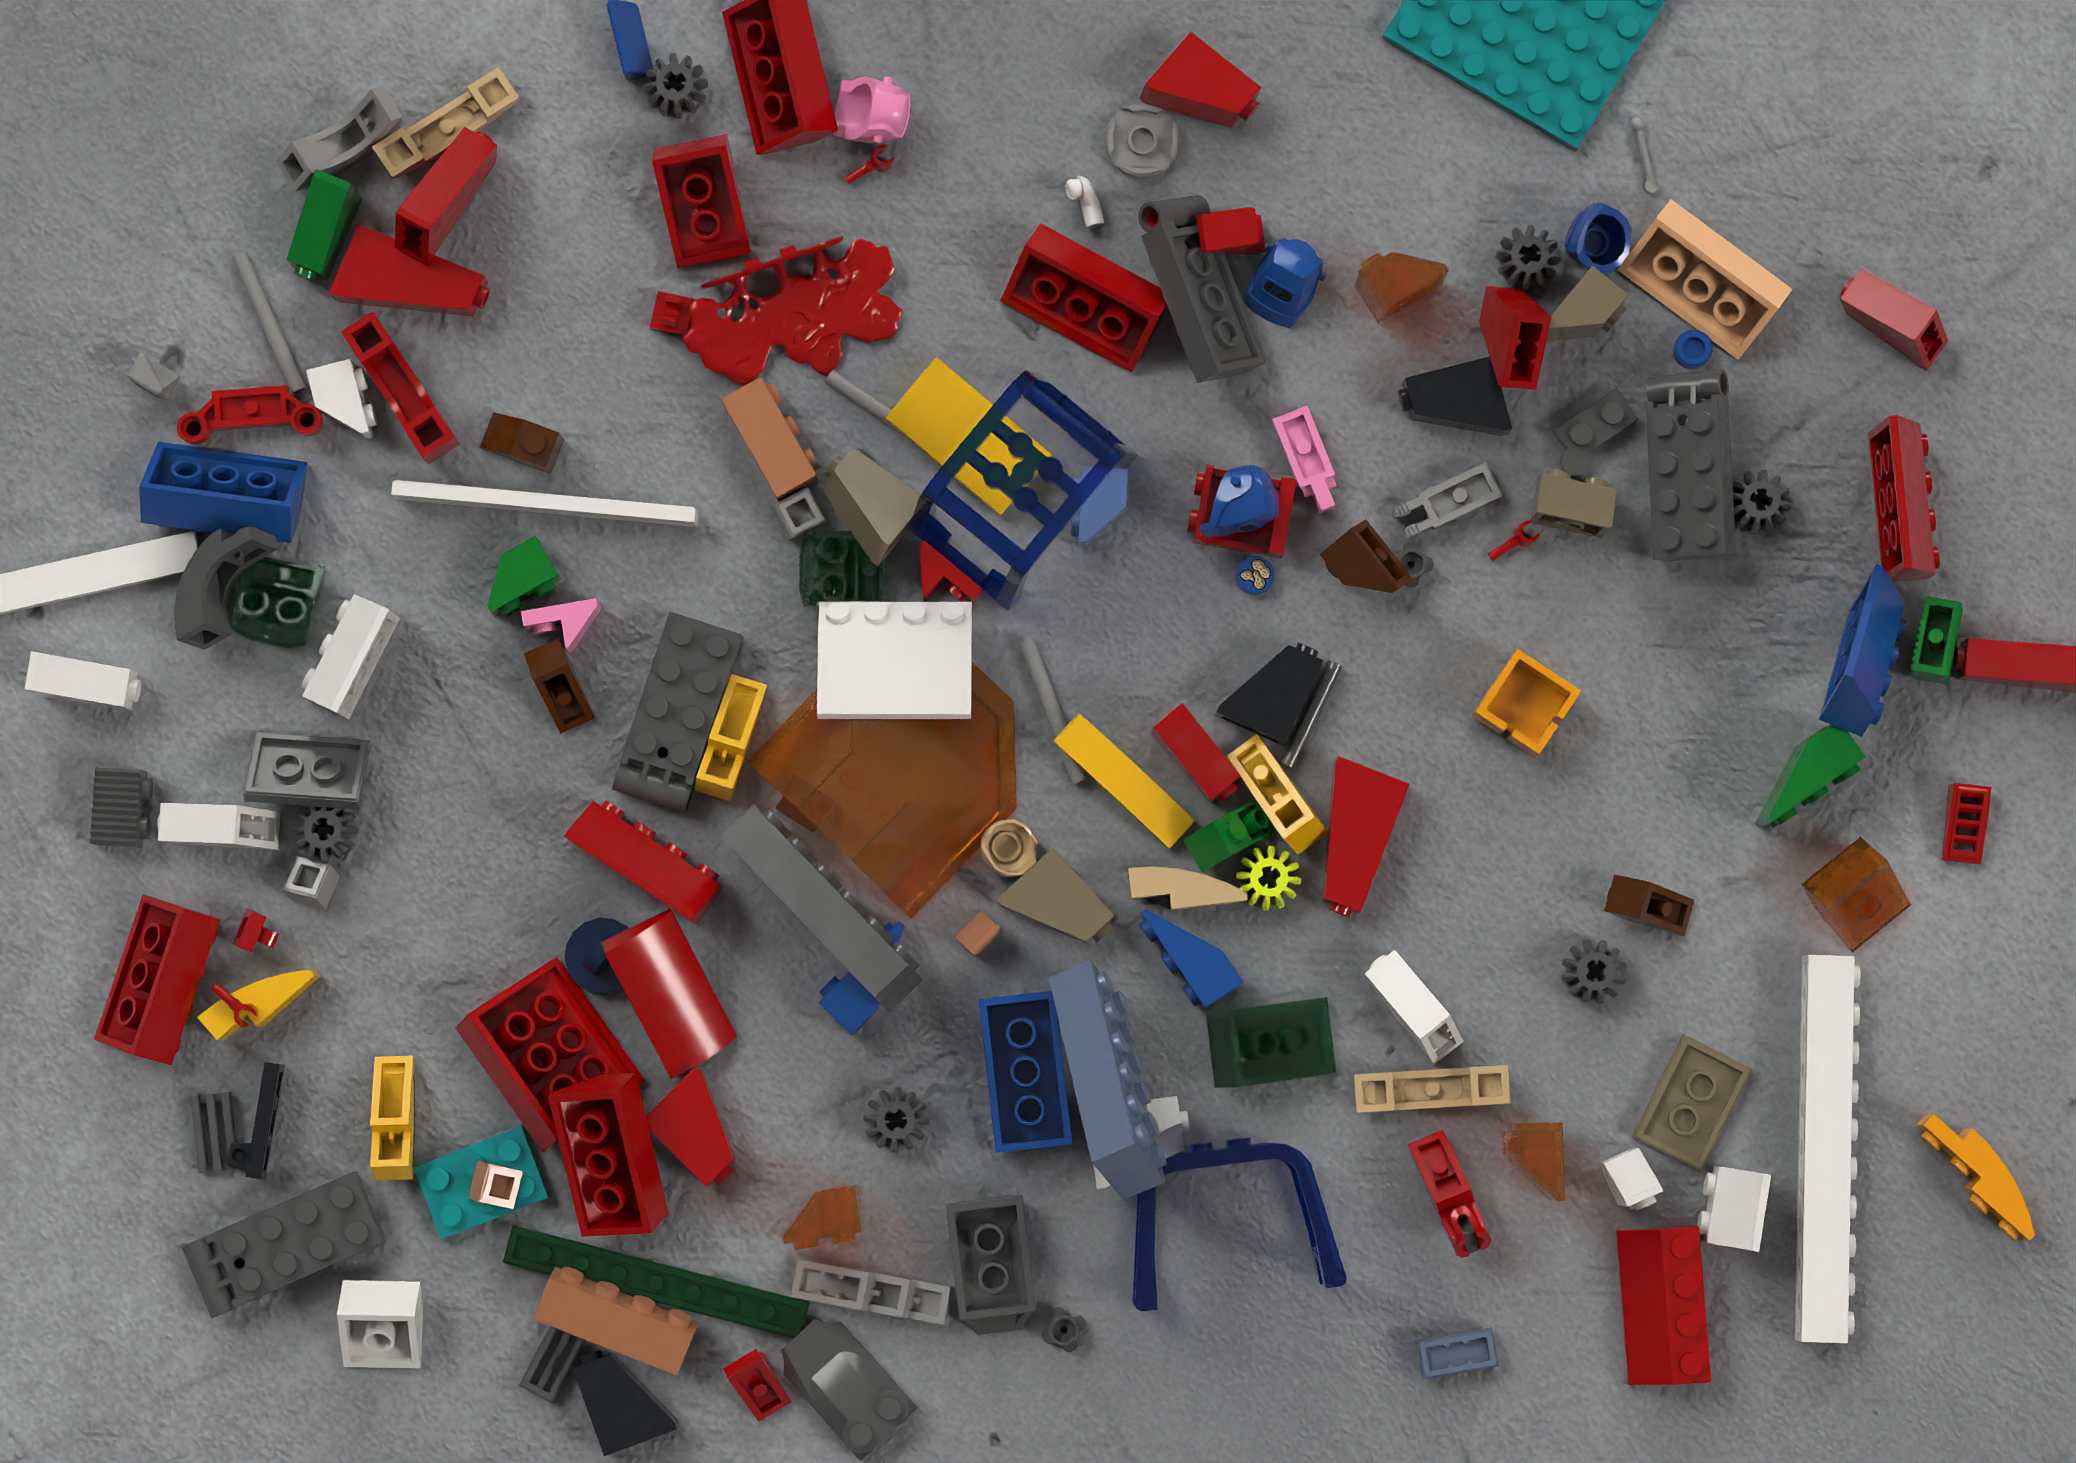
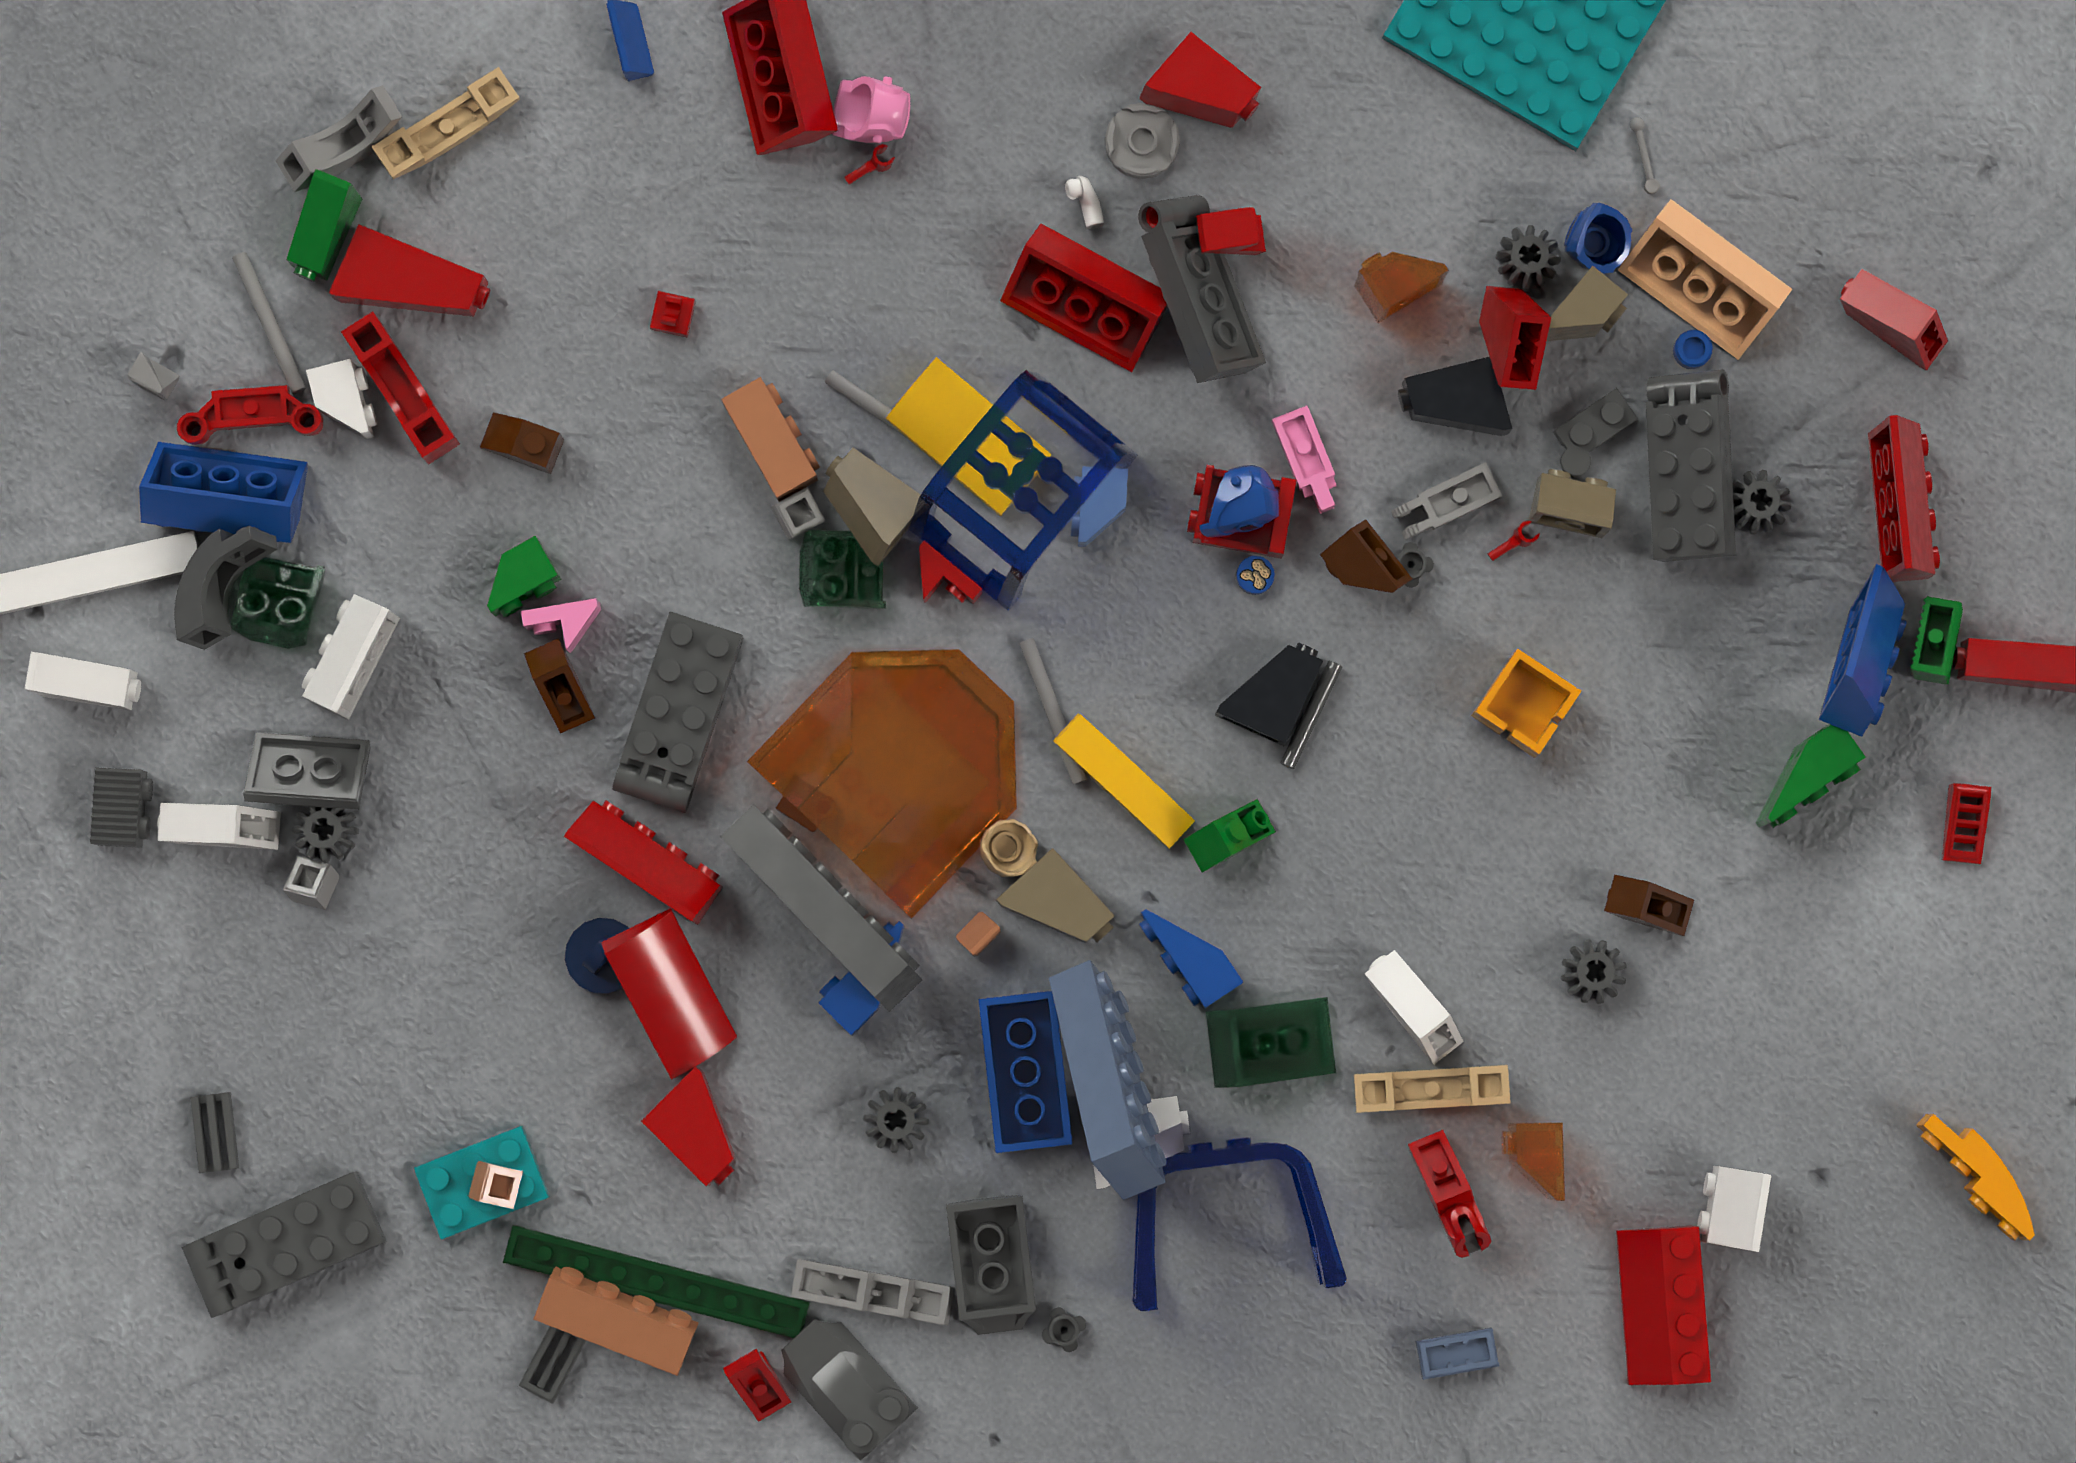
(157, 980): red slope -> none
(234, 1004): red hand -> none
(252, 931): red tile -> none
(255, 1156): black hinge -> none
(268, 996): yellow slope -> none
(380, 1324): white slope -> none
(393, 1118): yellow slope -> none
(443, 195): red slope -> none
(540, 1041): red slope -> none
(544, 503): white tile -> none
(609, 1156): red slope -> none
(620, 1404): black slope -> none
(670, 98): dark grey gear -> none
(701, 200): red slope -> none
(730, 737): yellow slope -> none
(803, 314): red plant -> none
(827, 1214): clear orange slope -> none
(894, 660): white slope -> none
(1184, 887): tan slope -> none
(1196, 754): red slope -> none
(1277, 794): yellow slope -> none
(1280, 883): neon yellow gear -> none
(1284, 282): blue helmet -> none
(1360, 824): red slope -> none
(1631, 1179): white slope -> none
(1691, 1103): dark tan tile -> none
(1825, 1149): white brick -> none
(1856, 893): clear orange slope -> none

